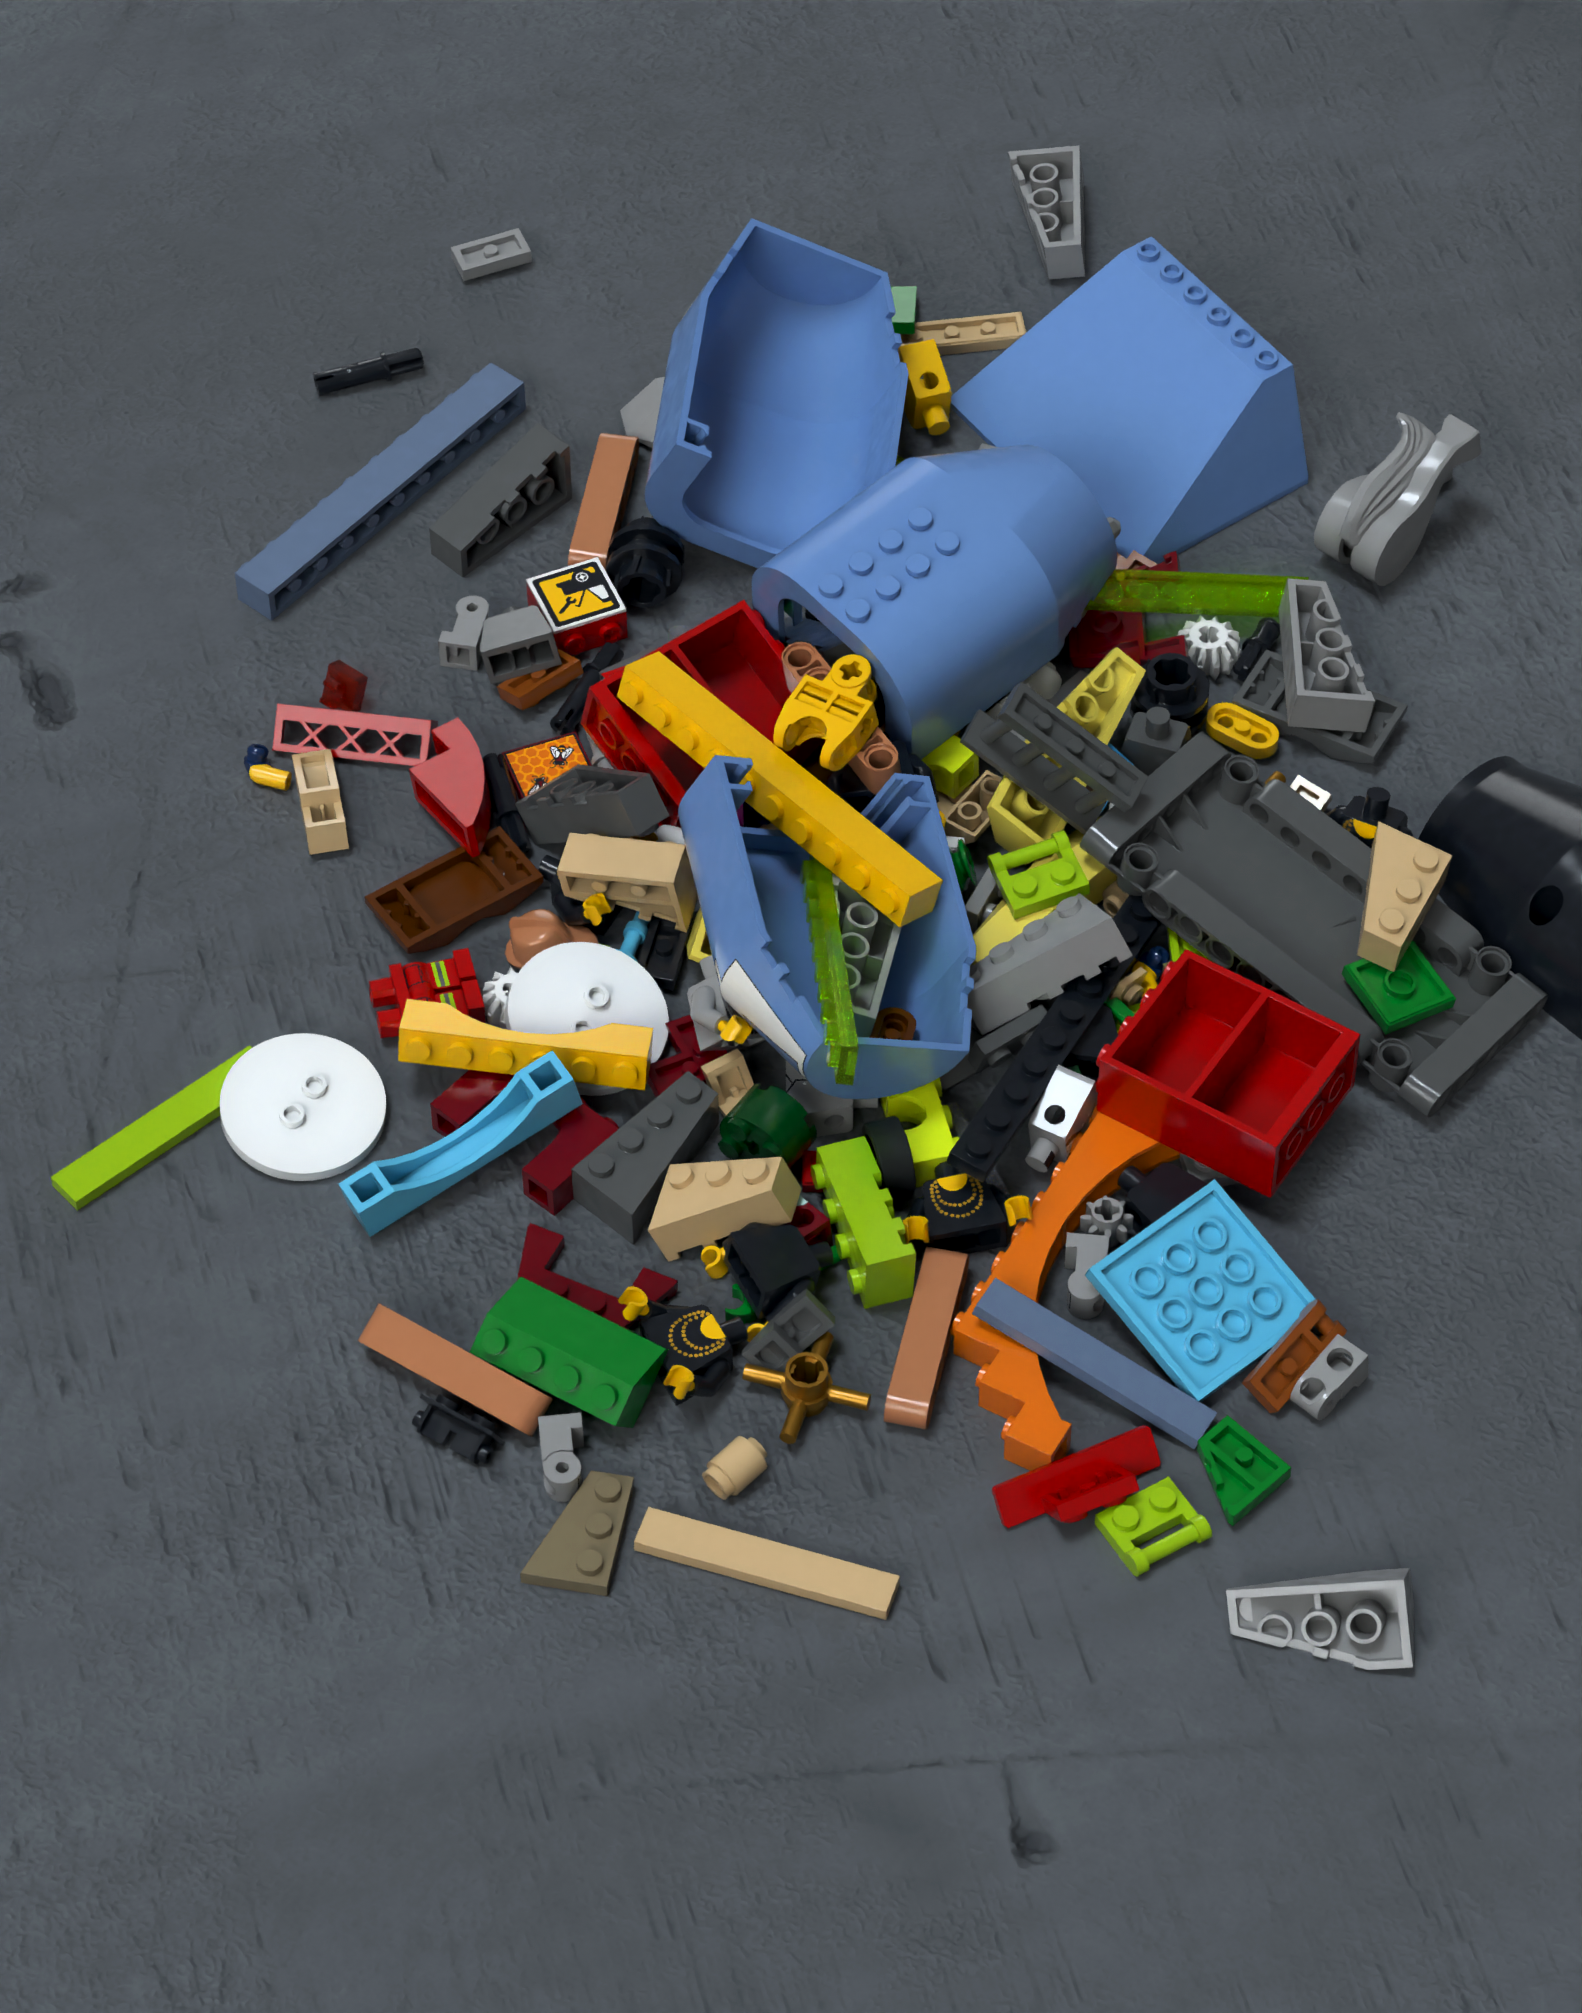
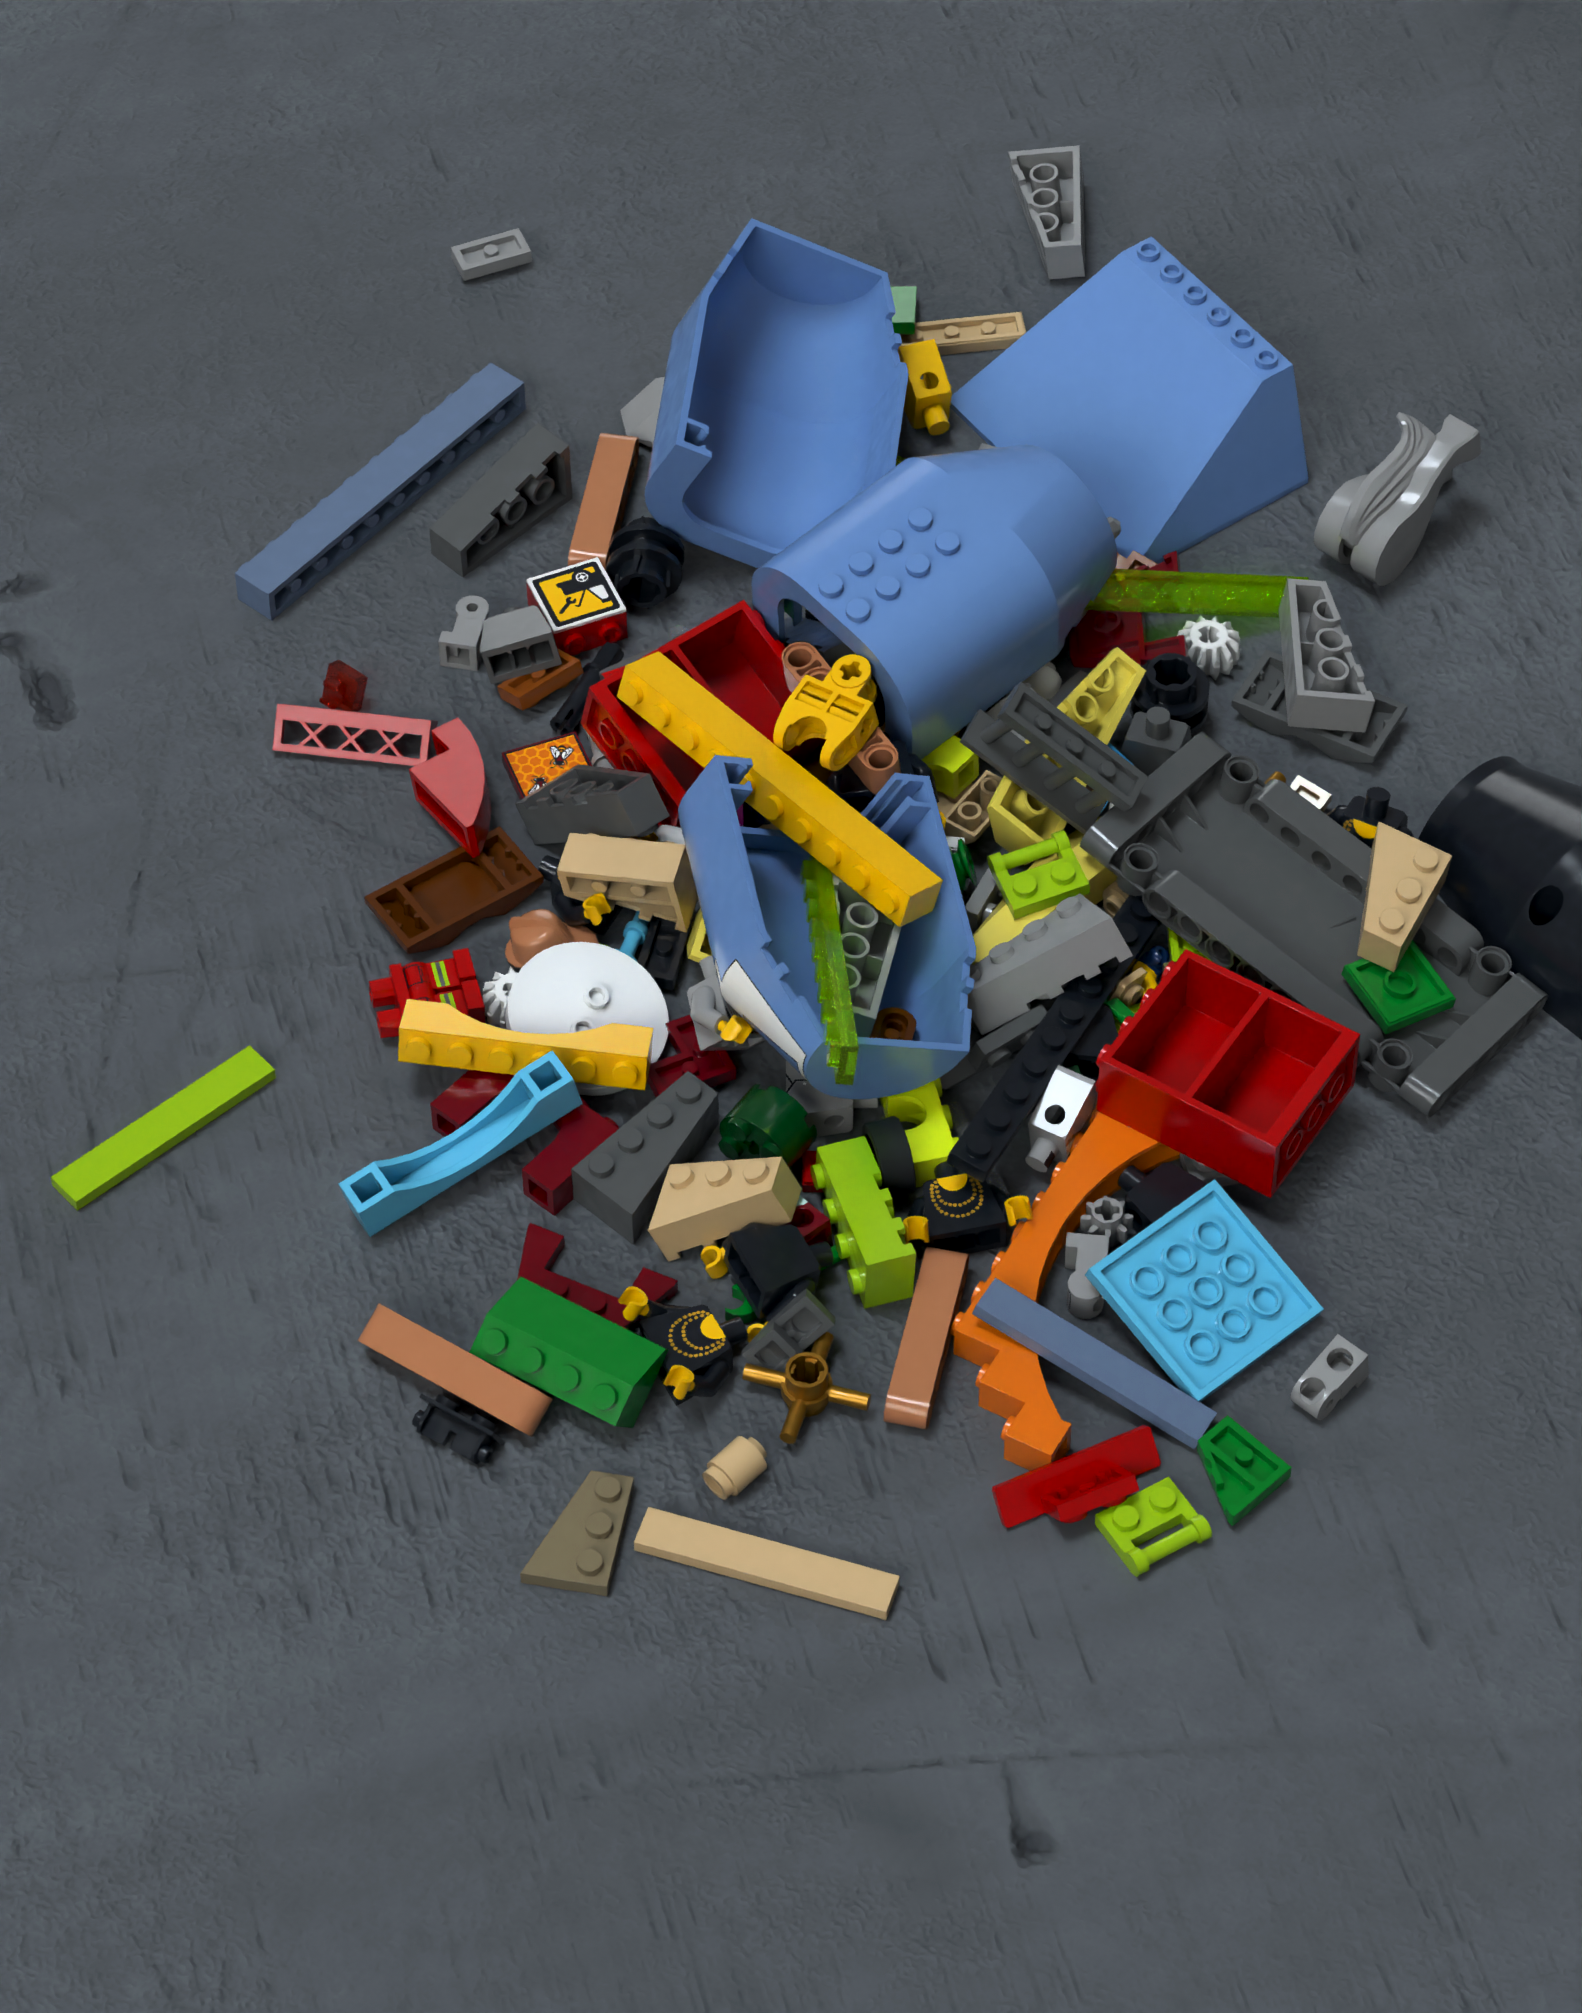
(261, 770): yellow arm -> none
(302, 1107): white plate -> none
(320, 801): tan slope -> none
(368, 371): black axle -> none
(504, 800): black axle -> none
(560, 1466): light grey leg -> none
(729, 1078): tan bracket -> none
(1245, 730): yellow plate -> none
(1254, 647): black axle -> none
(1291, 1356): dark orange plate -> none
(1339, 1616): light grey wedge -> none

